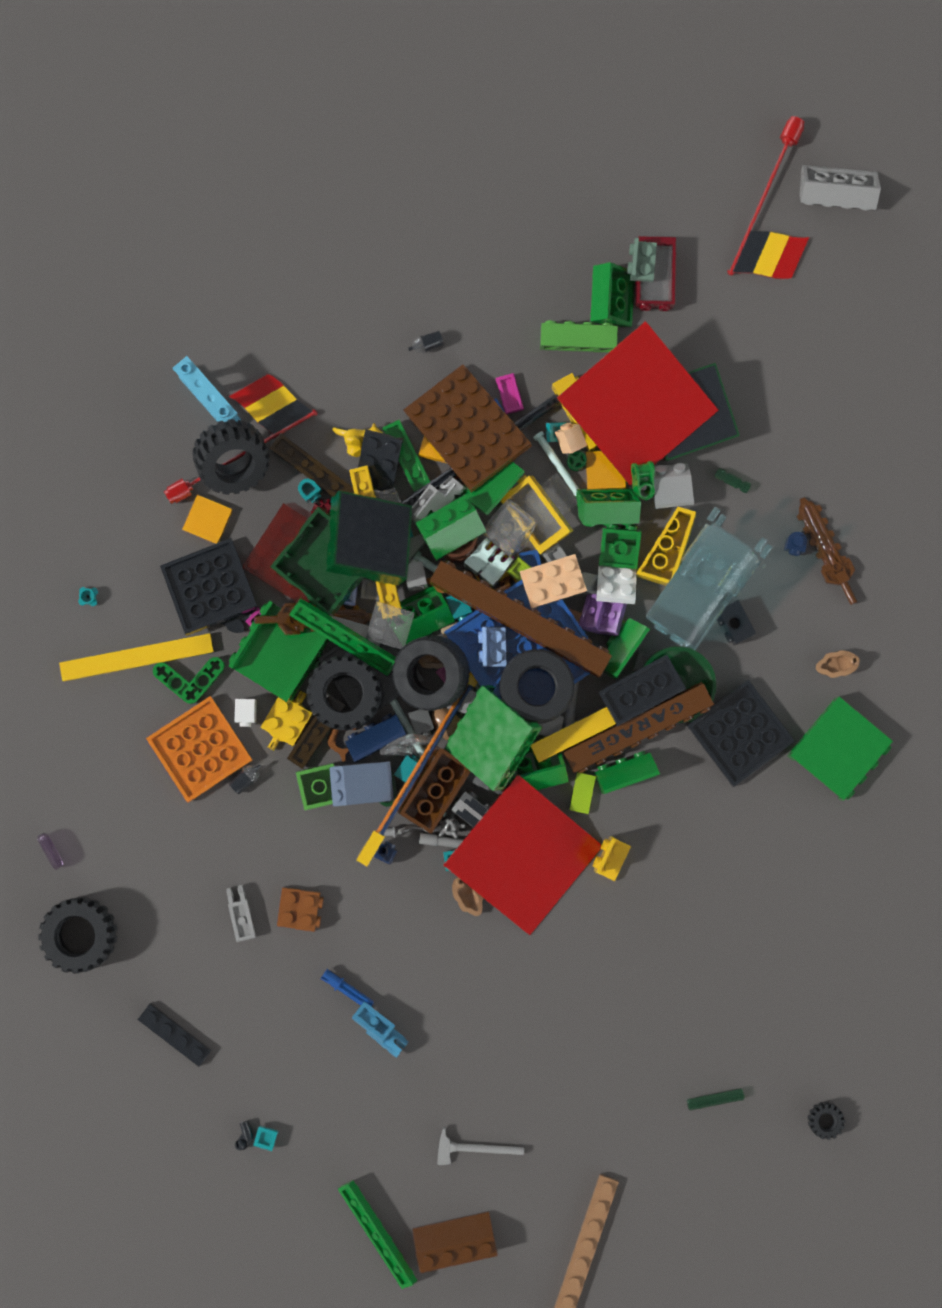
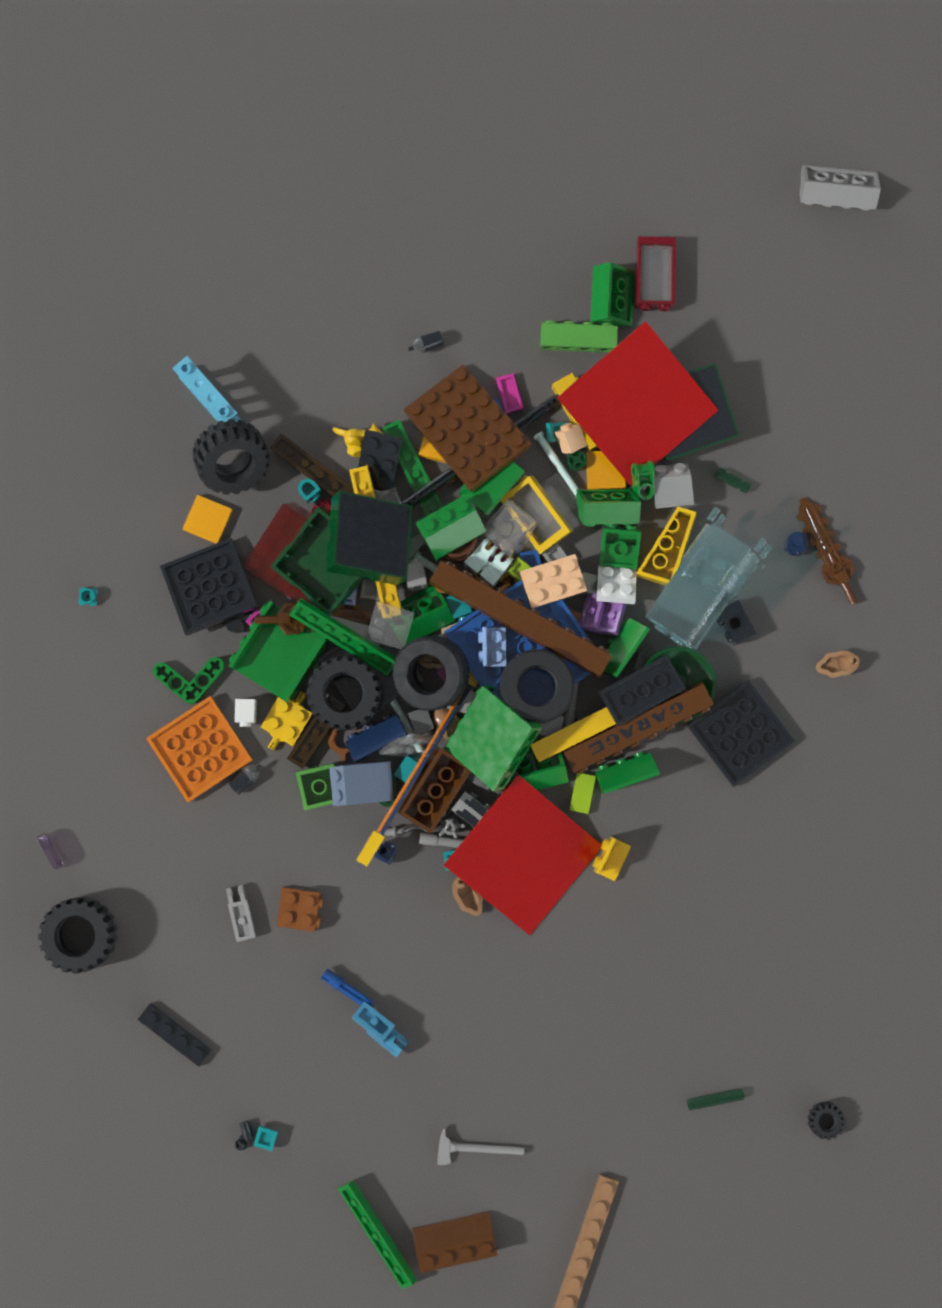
(136, 657): yellow tile -> none
(270, 406): flag -> none
(436, 499): light grey plate -> none
(643, 261): sand green bracket -> none
(770, 252): flag -> none
(841, 748): green panel -> none

